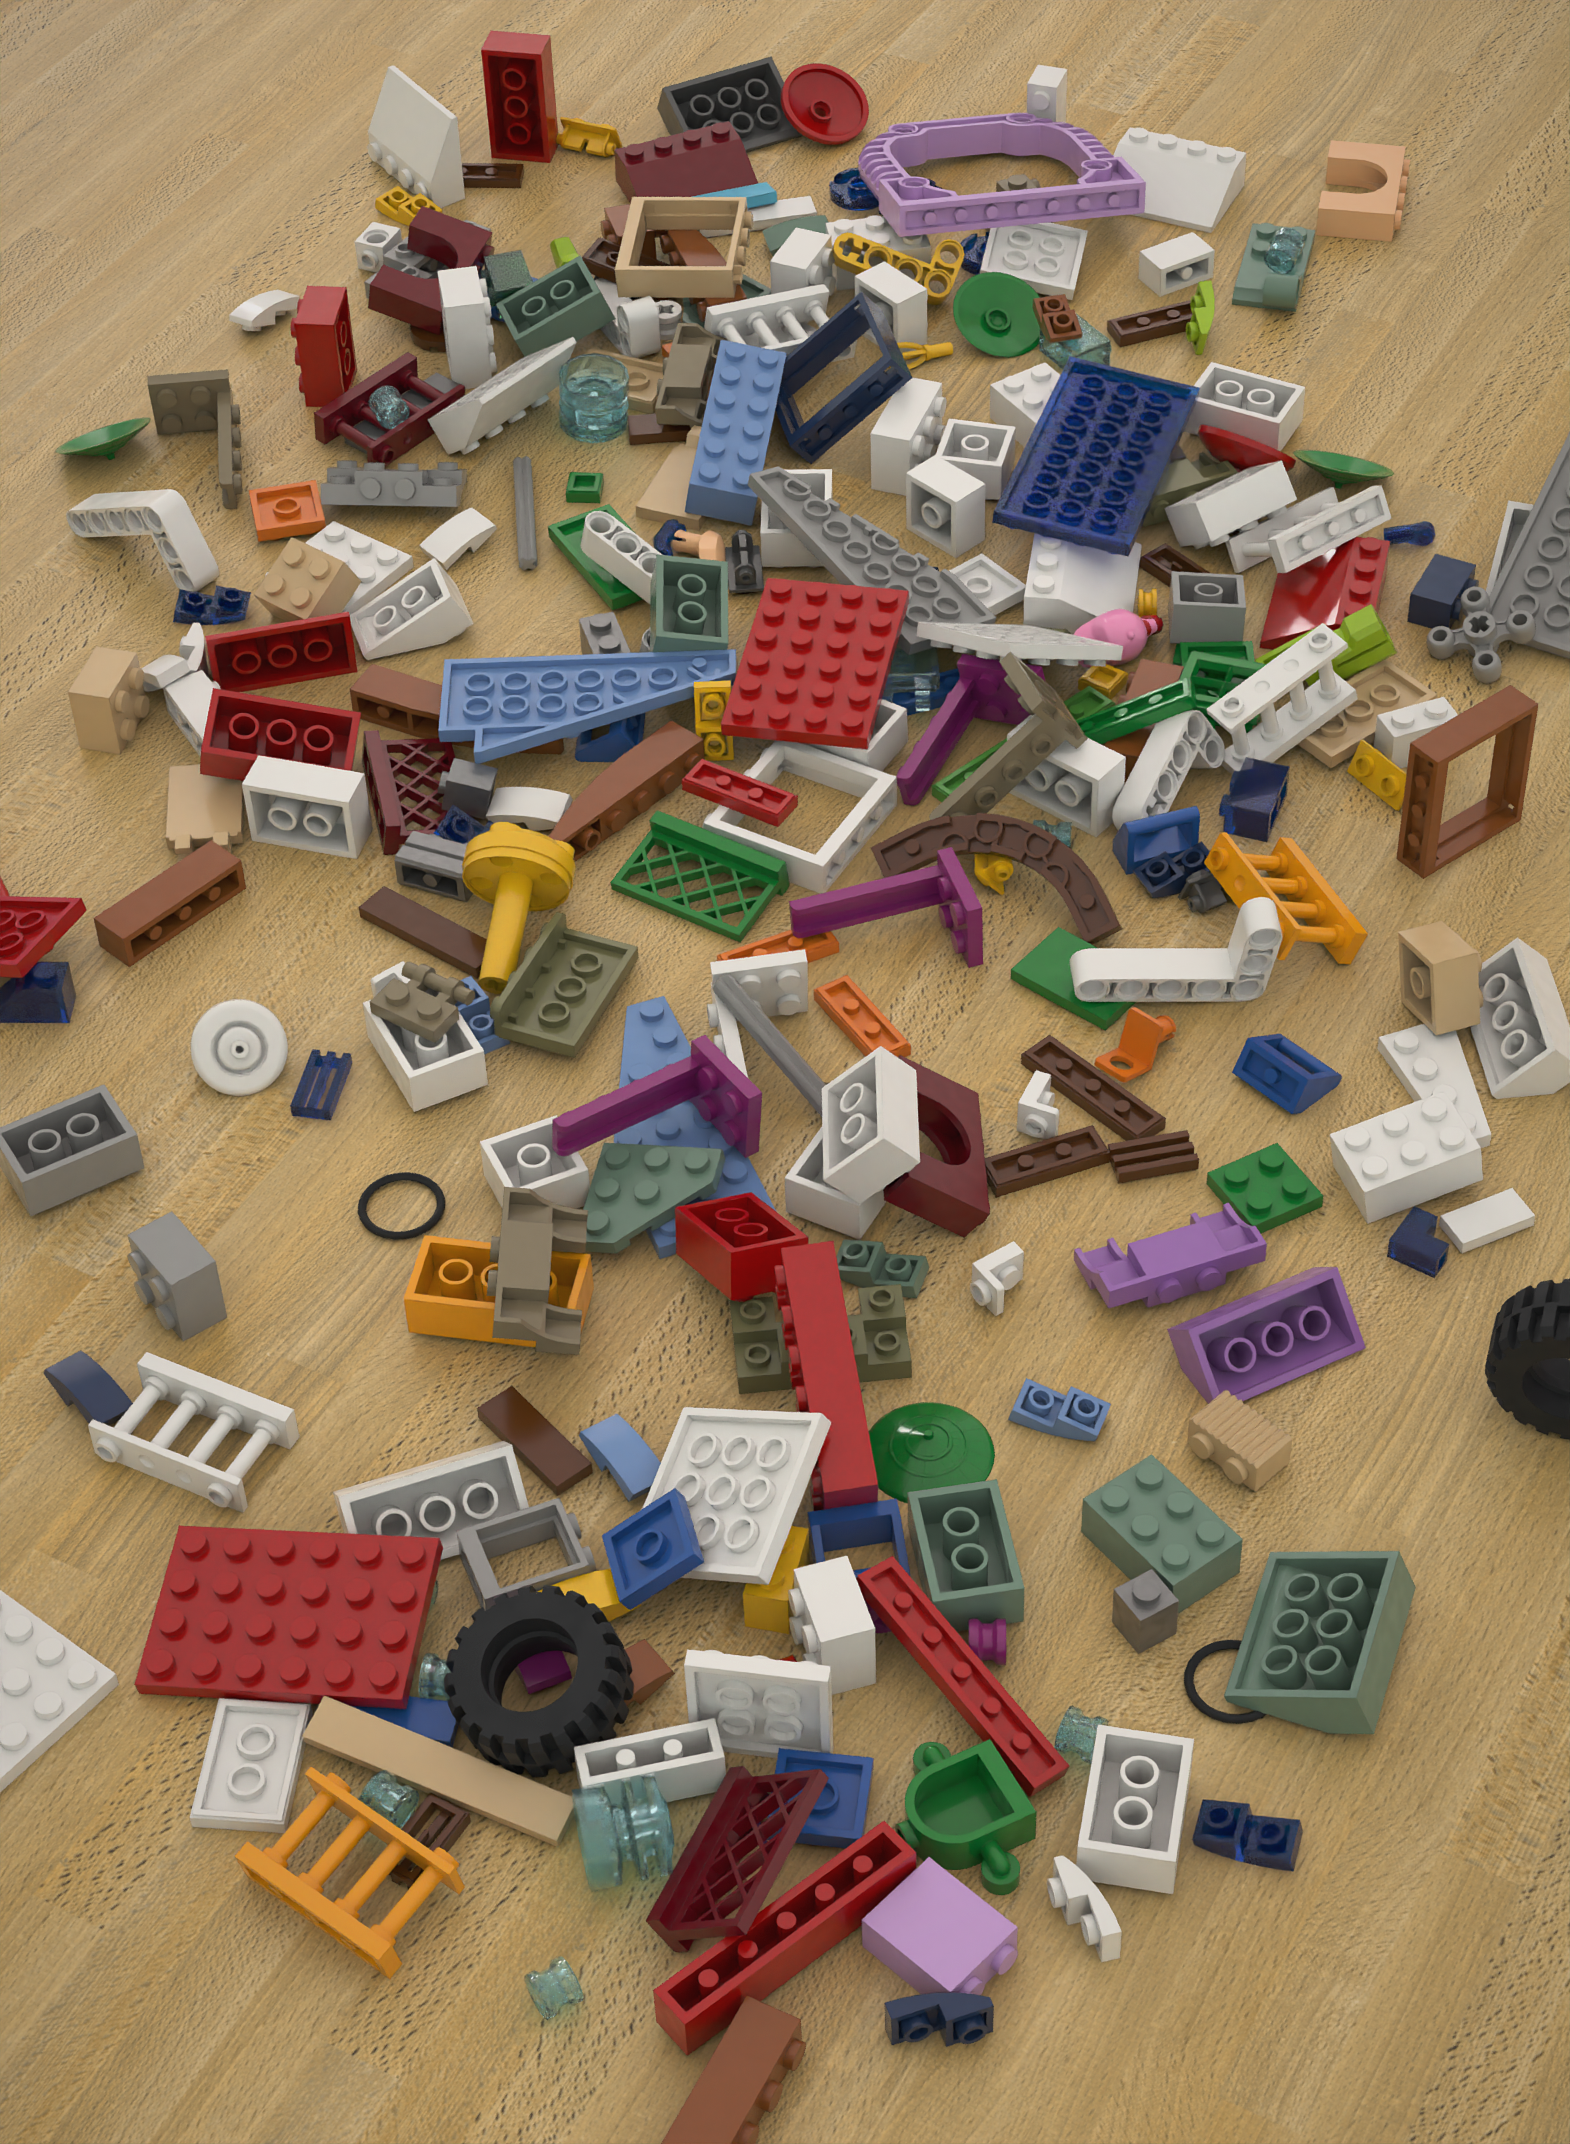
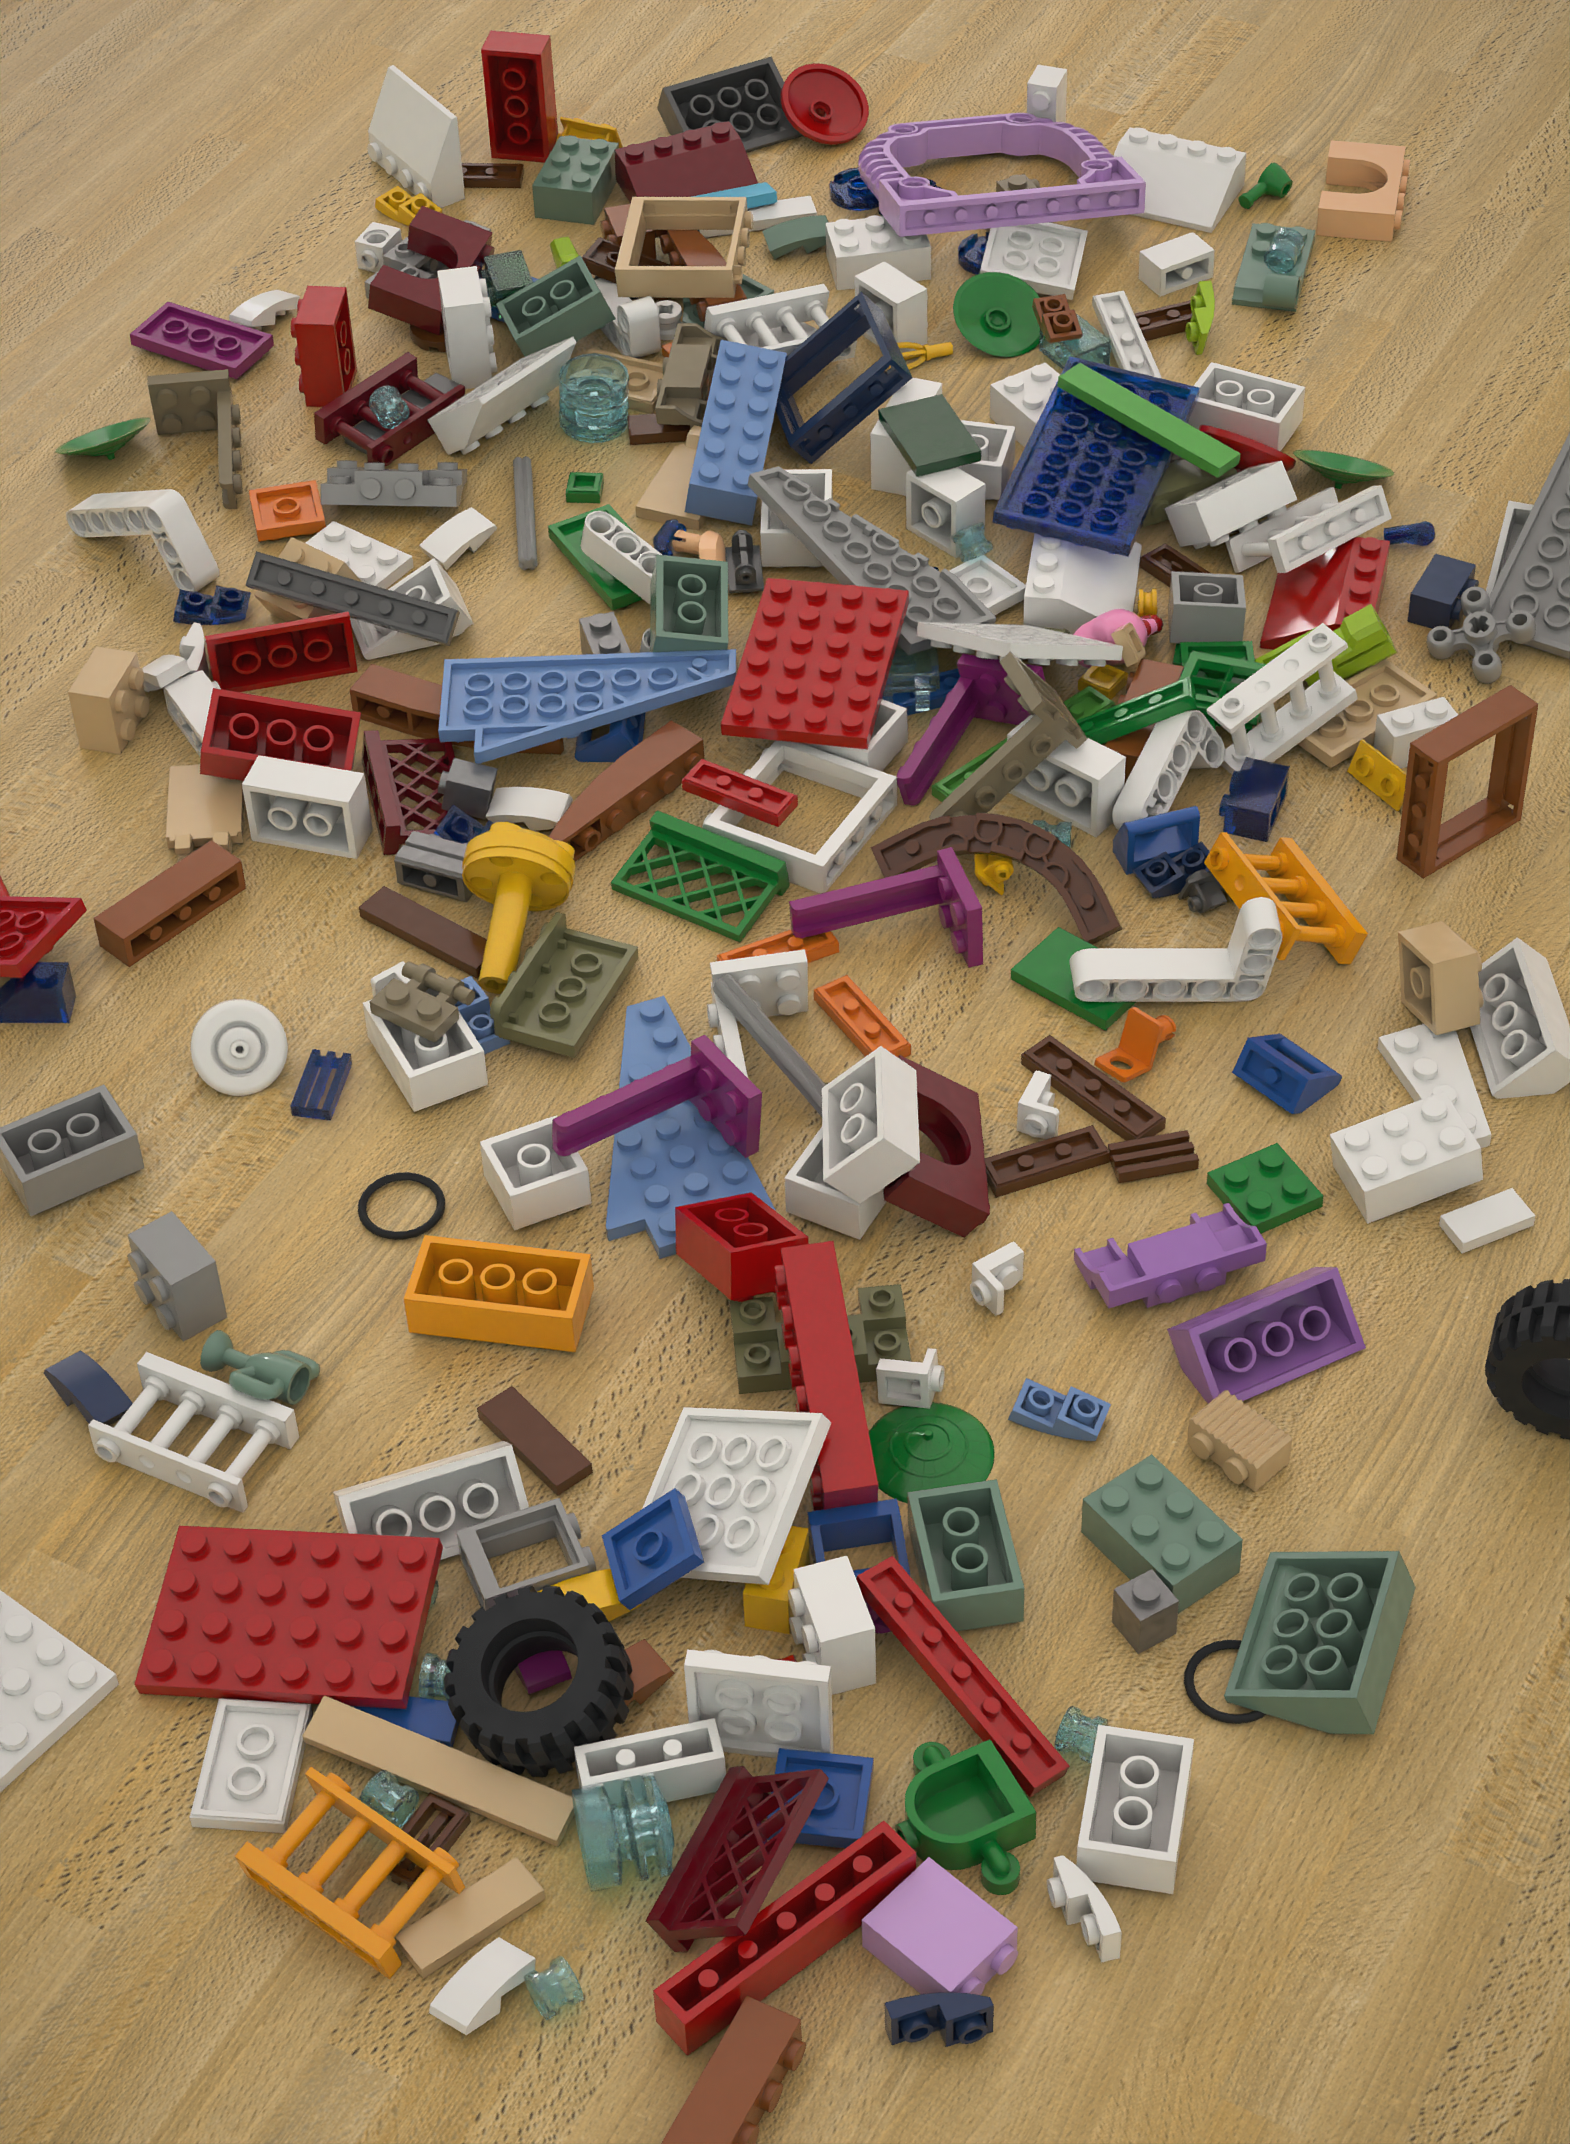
(201, 339): none -> magenta plate
(261, 1375): none -> sand green piece
(358, 598): none -> dark grey tile
(469, 1917): none -> tan tile
(477, 1987): none -> white slope
(521, 1284): dark tan bracket -> none
(575, 180): none -> sand green brick
(623, 1453): medium blue slope -> none
(641, 1187): sand green plate -> none
(710, 705): yellow slope -> none
(803, 262): white brick -> none
(870, 1266): sand green slope -> none
(910, 1382): none -> white bracket
(923, 272): yellow beam -> none
(929, 435): none -> tile
(972, 542): none -> clear light blue wheel
(988, 1640): magenta wheel -> none
(1125, 334): none -> white tile
(1132, 646): none -> tan tile
(1149, 420): none -> bright green tile
(1252, 1839): clear blue slope -> none
(1273, 182): none -> green bar
(1416, 1245): clear blue piece -> none

